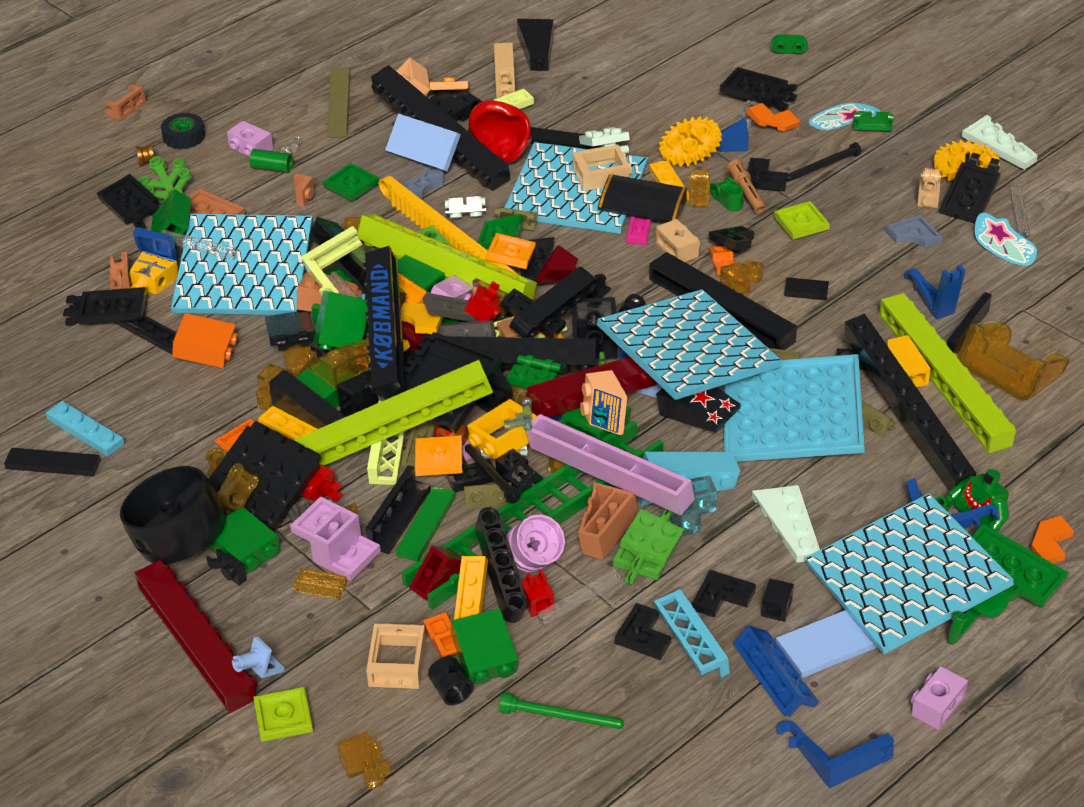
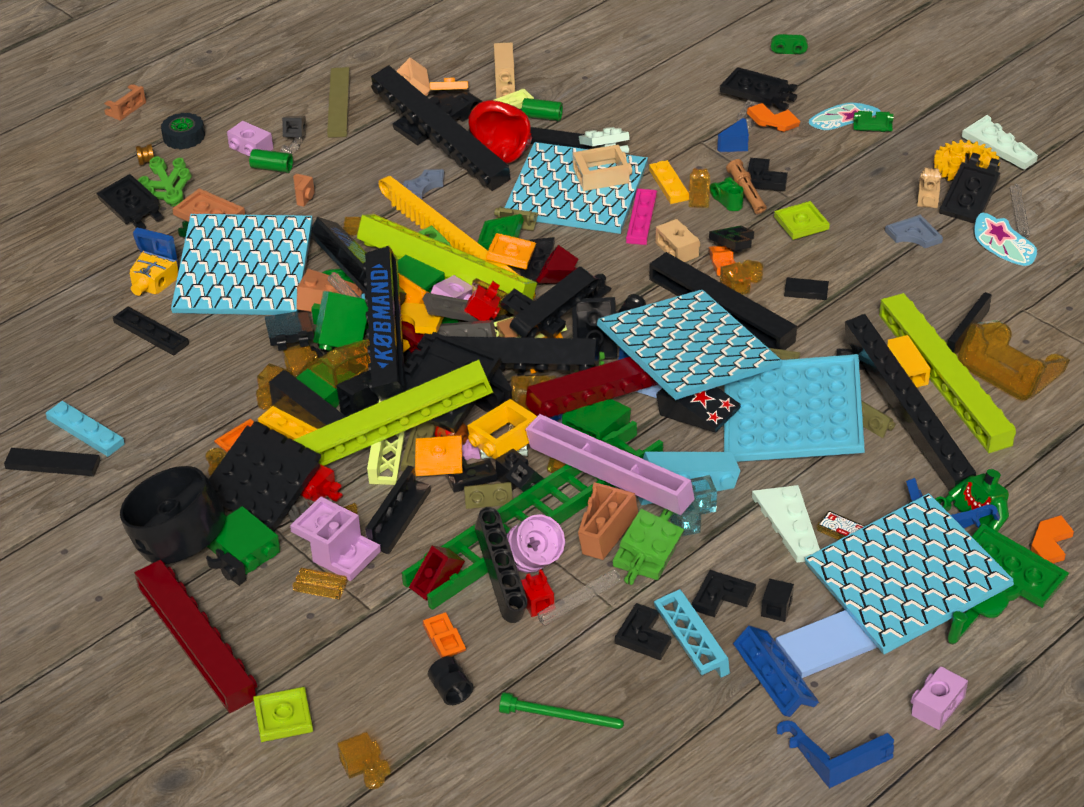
(106, 306): black tile -> none
(120, 272): nougat hinge -> none
(172, 214): green brick -> none
(202, 245): clear axle -> none
(204, 340): orange brick -> none
(240, 485): clear yellow piece -> none
(258, 660): light blue bracket -> none
(294, 126): none -> black brick
(329, 253): yellowish green hinge -> none
(351, 182): green plate -> none
(393, 674): tan window -> none
(423, 142): light blue tile -> none
(425, 523): green tile -> none
(457, 209): light aqua hinge -> none
(471, 586): yellow plate -> none
(484, 646): green brick -> none
(511, 493): black bar -> none
(522, 419): clear light blue hose -> none
(526, 375): green plate -> none
(536, 42): black slope -> none
(542, 109): none -> green pin
(604, 401): slope -> none
(642, 198): black slope -> none
(690, 141): yellow gear -> none
(837, 525): none -> tile
(854, 149): black bar -> none
(940, 301): blue hinge -> none

